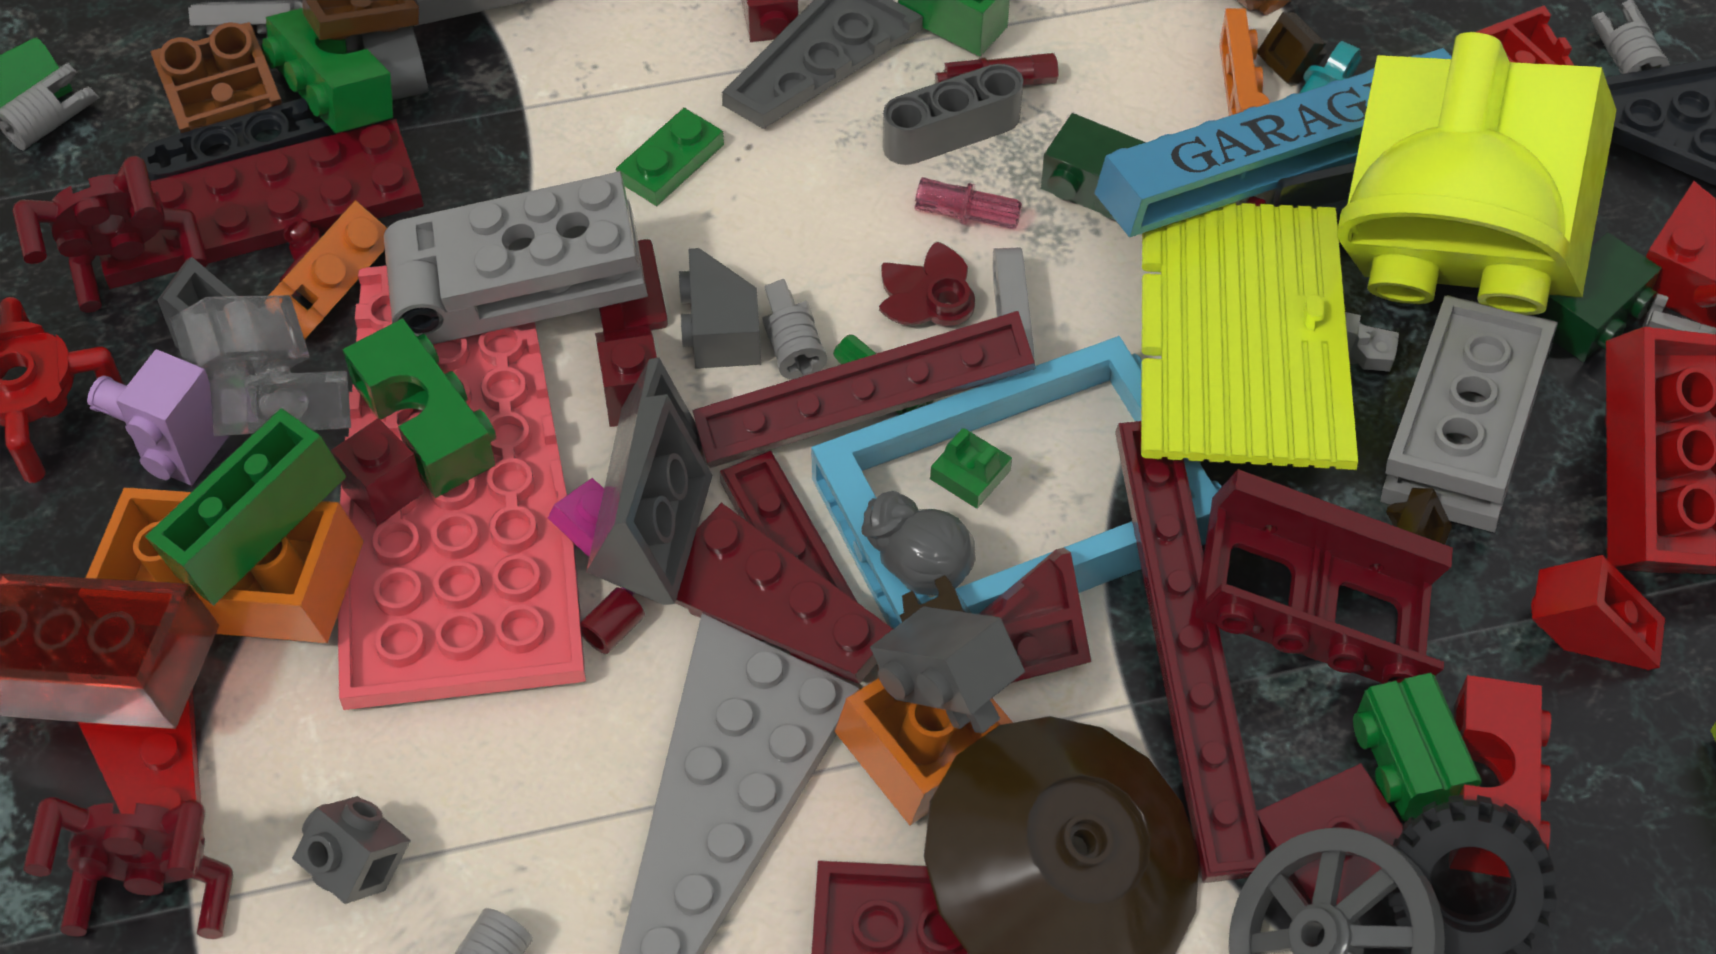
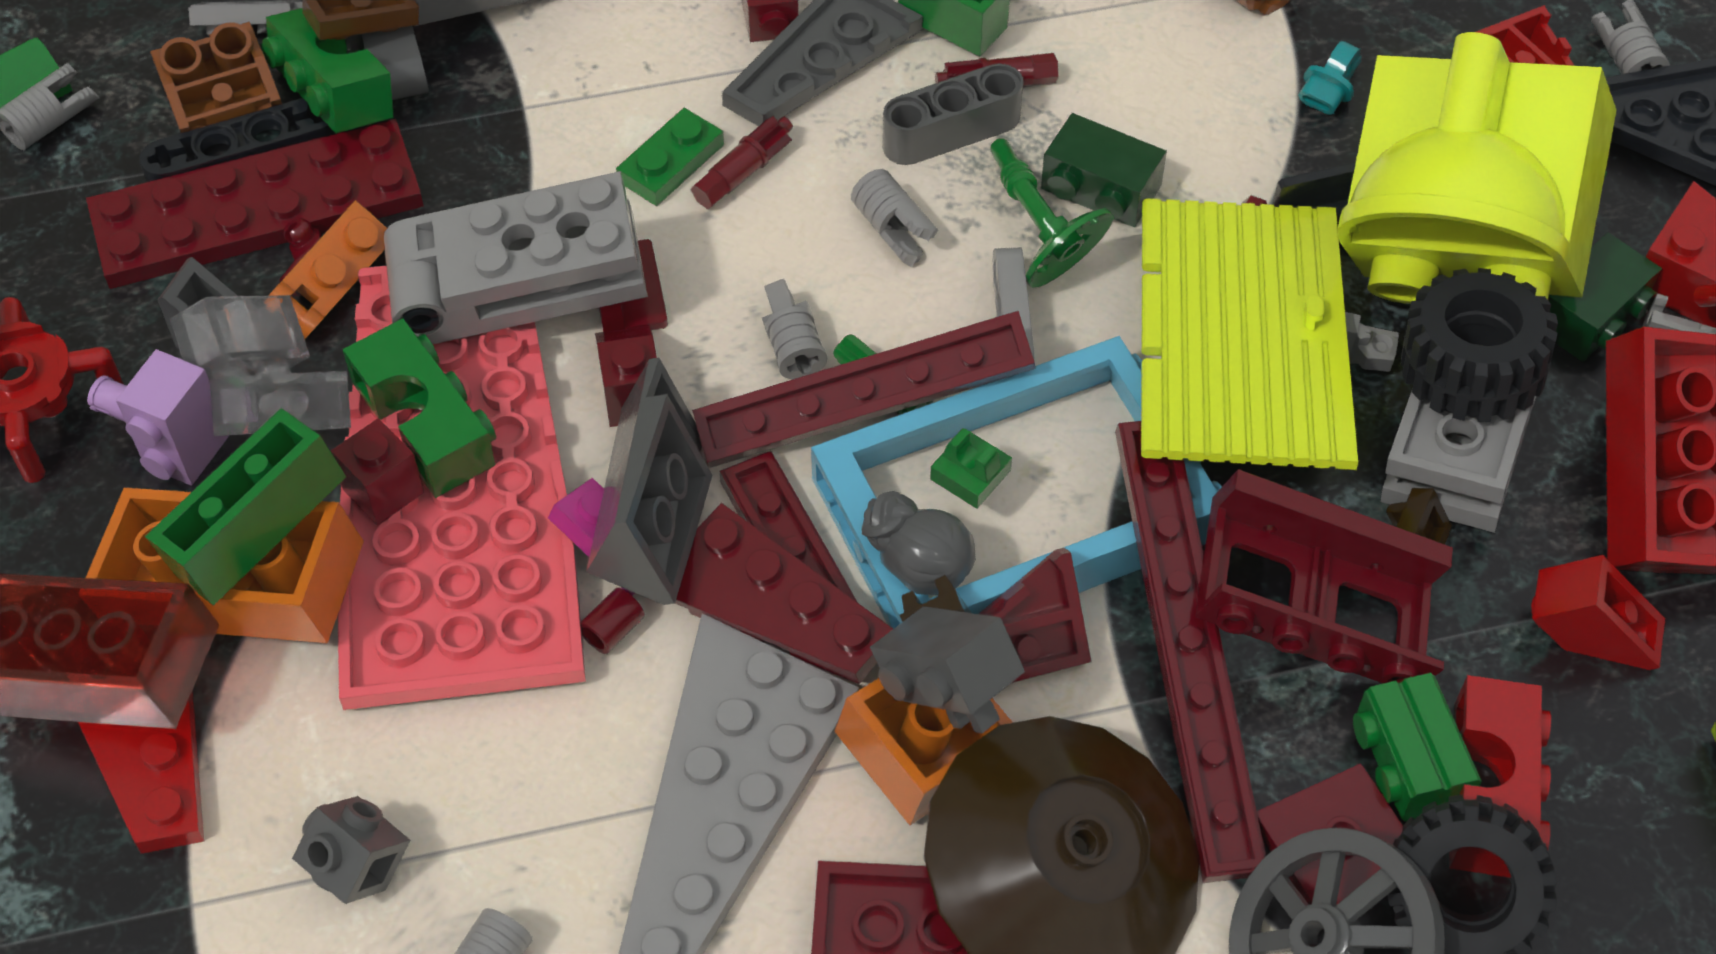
(105, 219): dark red plate -> none
(137, 848): dark red plate -> none
(722, 315): dark grey slope -> none
(740, 163): none -> dark red piece
(892, 214): none -> light grey hinge
(921, 292): dark red plate -> none
(967, 203): clear pink axle -> none
(1061, 239): none -> green dish
(1236, 155): dark azure brick -> none
(1237, 51): orange plate -> none
(1292, 48): dark brown tile -> none
(1472, 378): none -> black tyre

